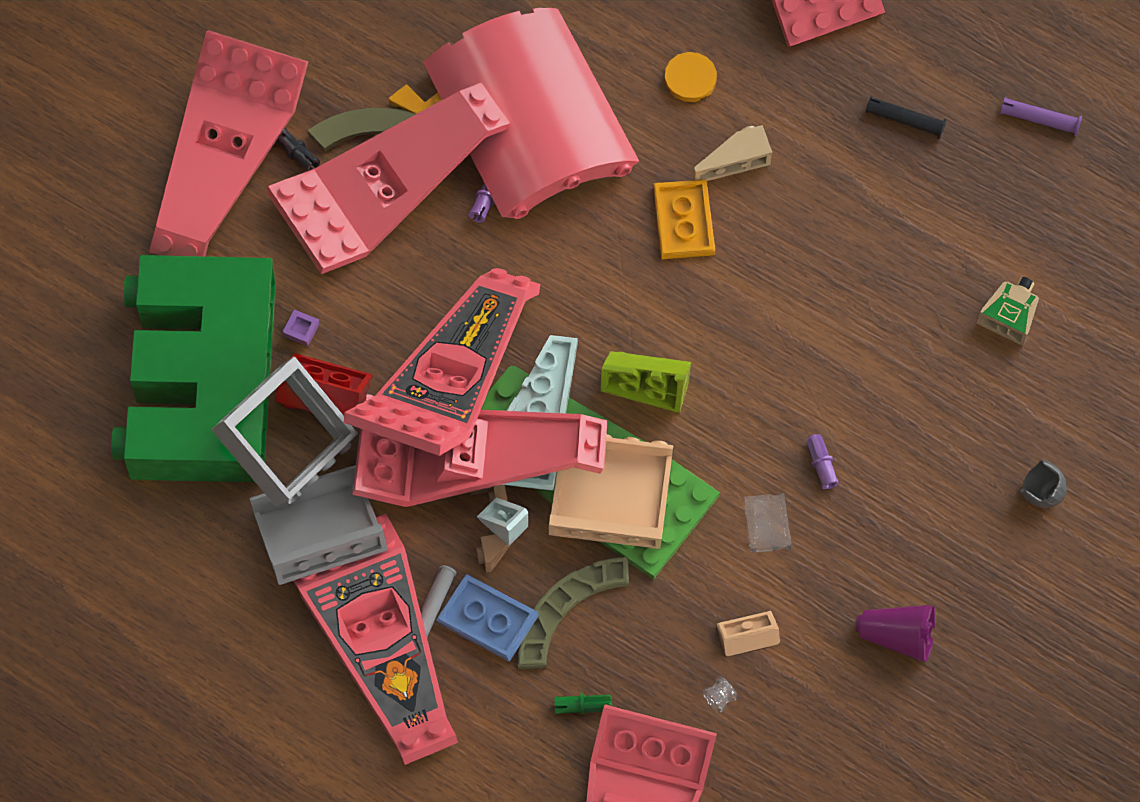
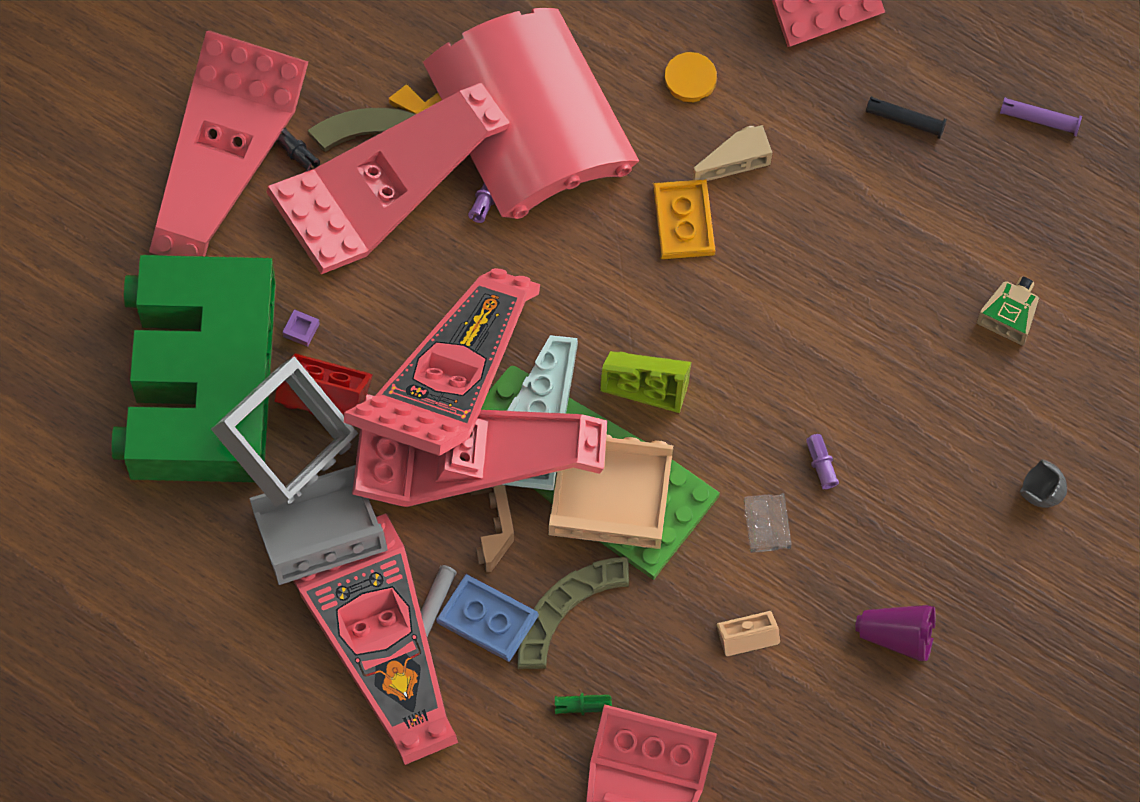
(505, 519): light aqua slope -> none
(719, 694): clear wheel -> none

